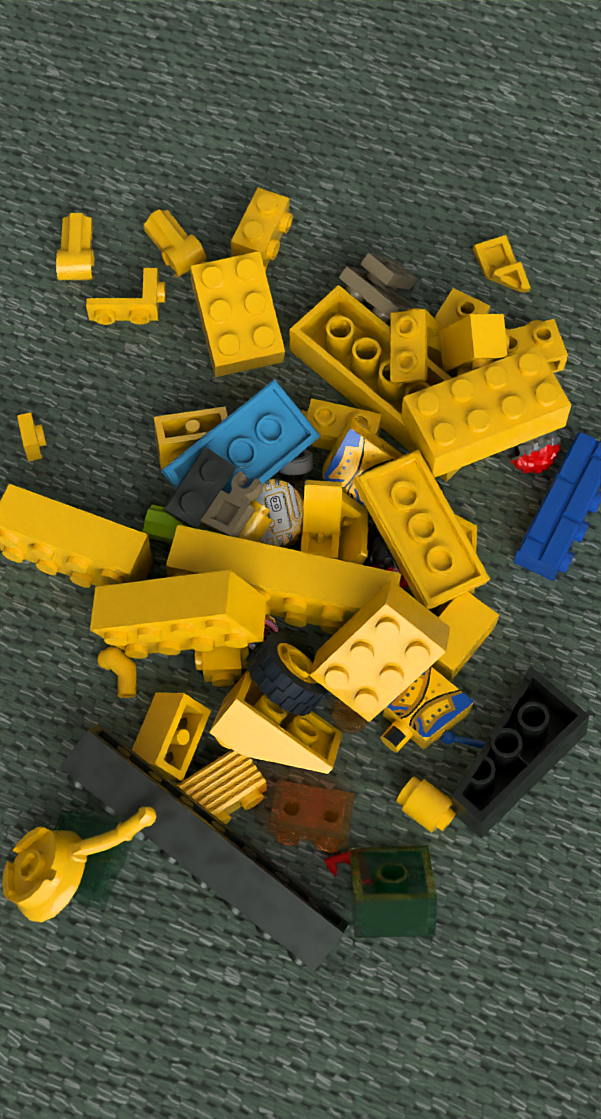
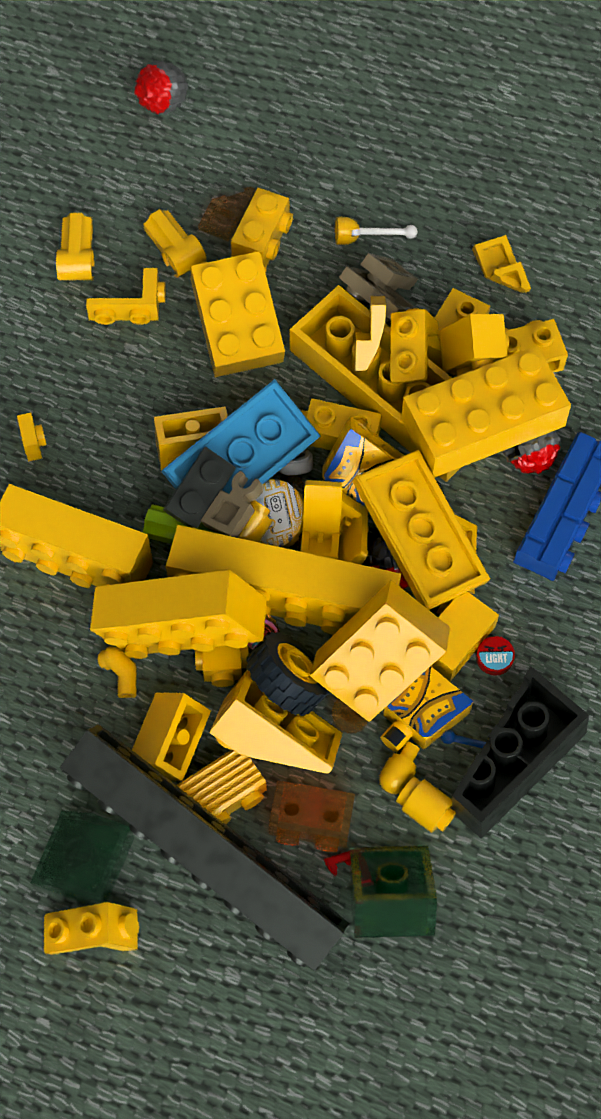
(54, 861): yellow piece -> none
(91, 927): none -> yellow bracket
(161, 87): none -> red piece
(225, 214): none -> clear orange tile
(348, 231): none -> hinge
(368, 342): none -> yellow slope
(399, 769): none -> yellow cylinder
(495, 655): none -> tile

